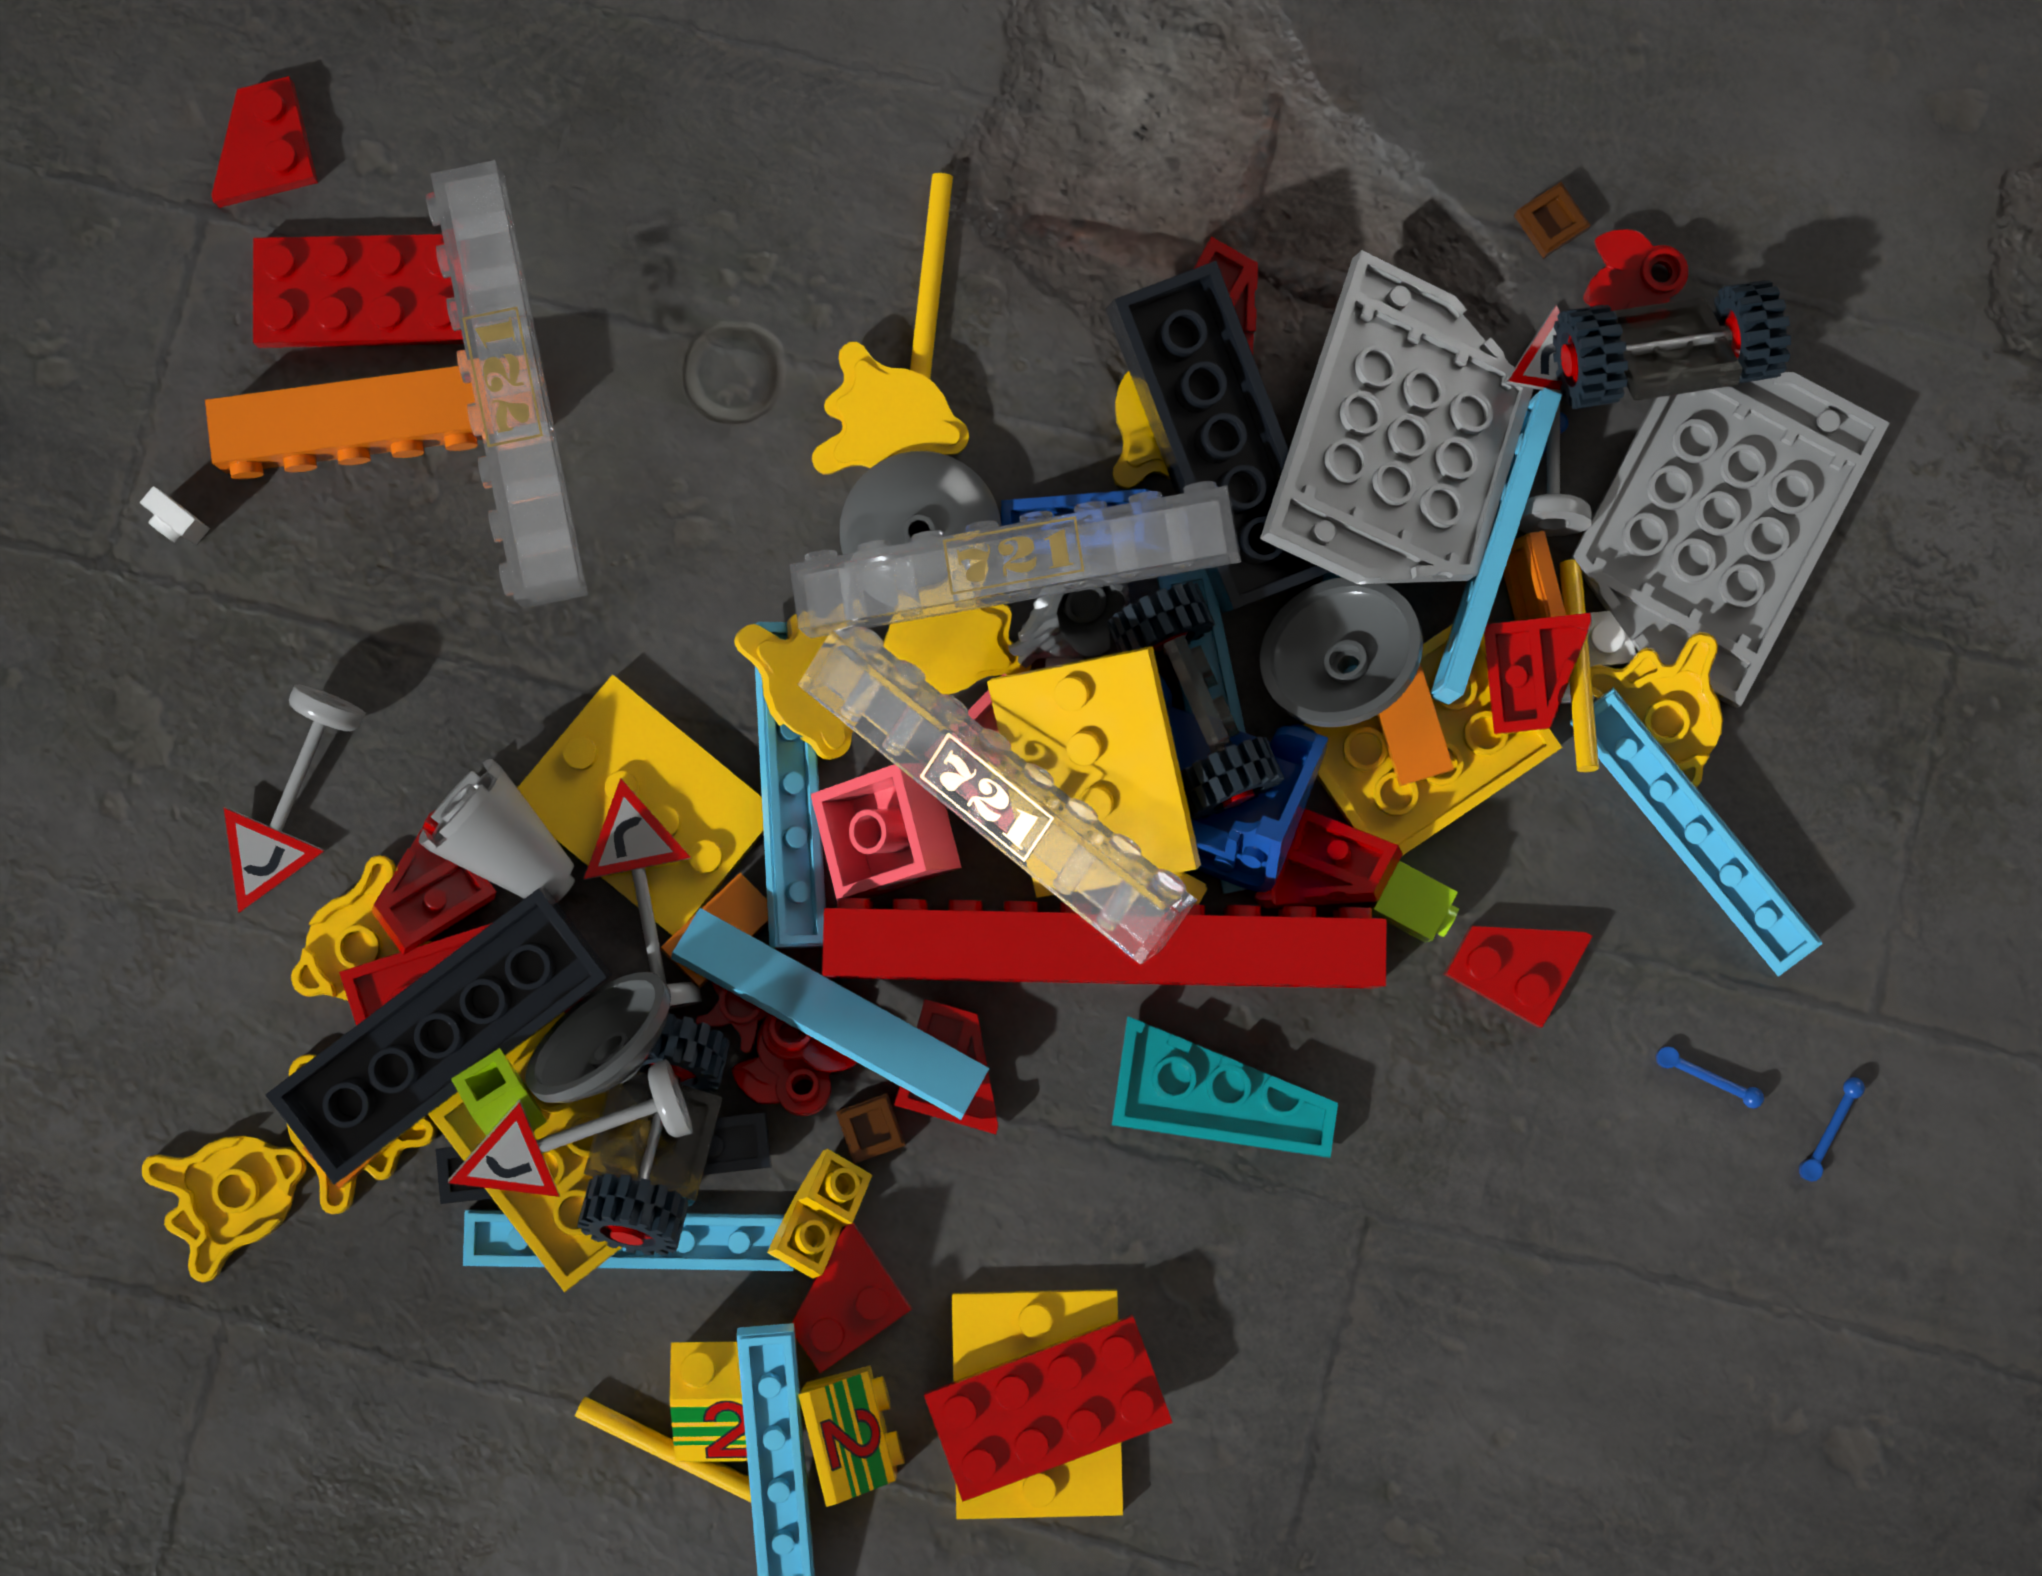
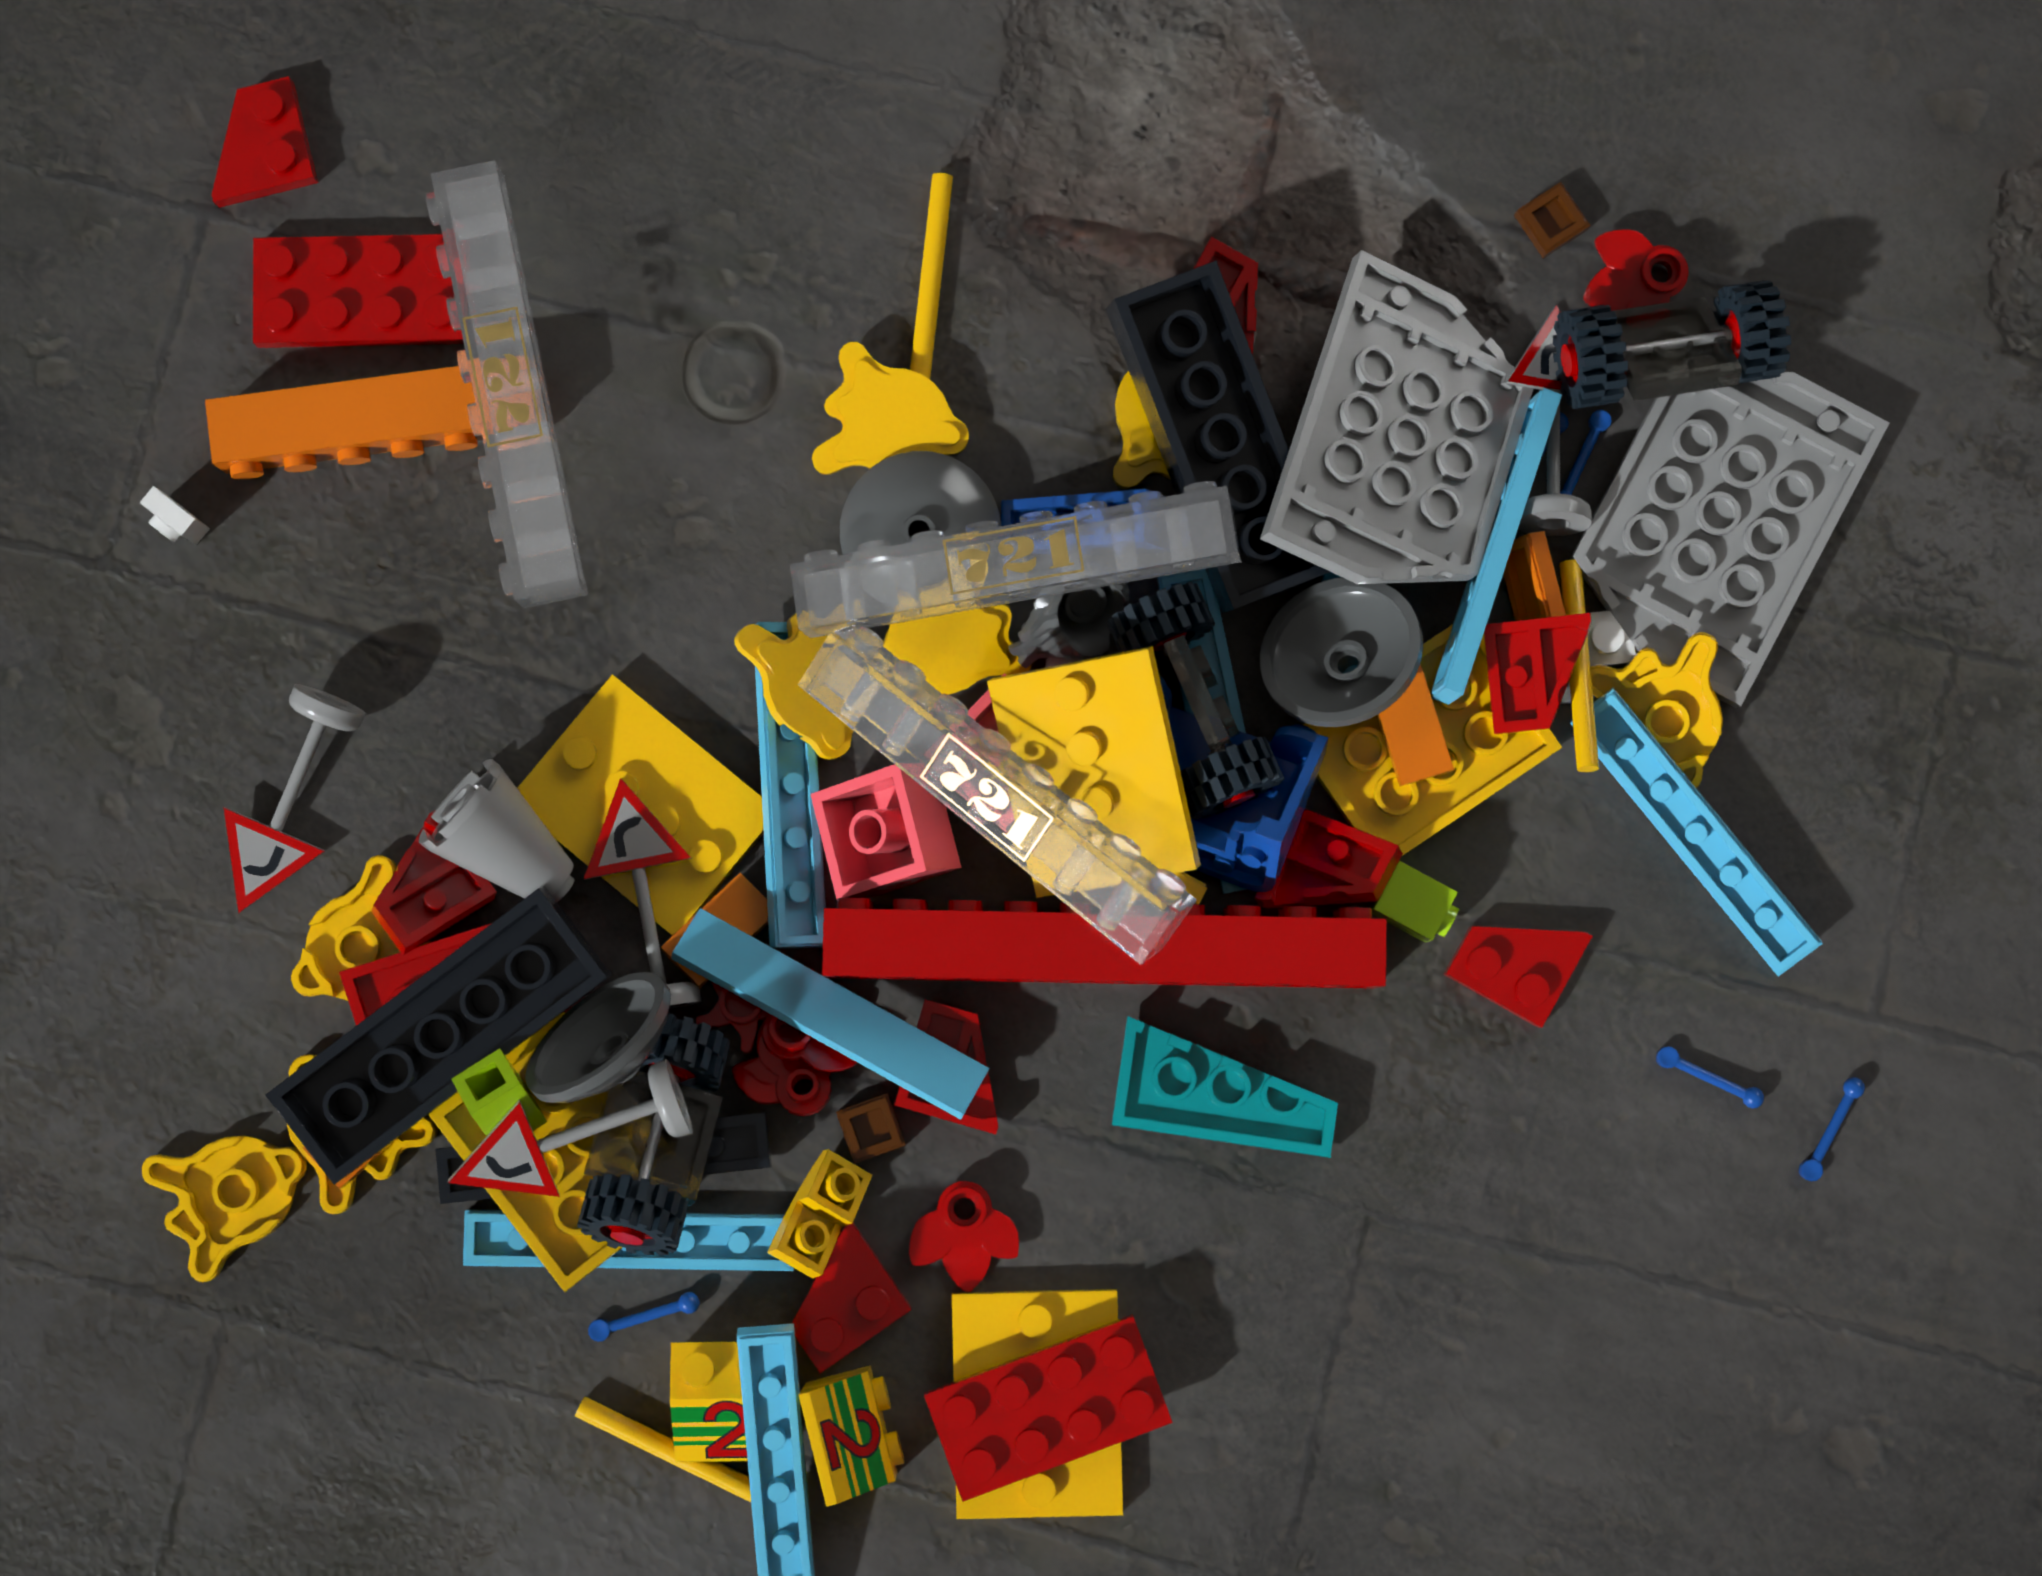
(601, 1328): none -> blue hinge
(962, 1242): none -> red plate
(1598, 423): none -> blue hinge

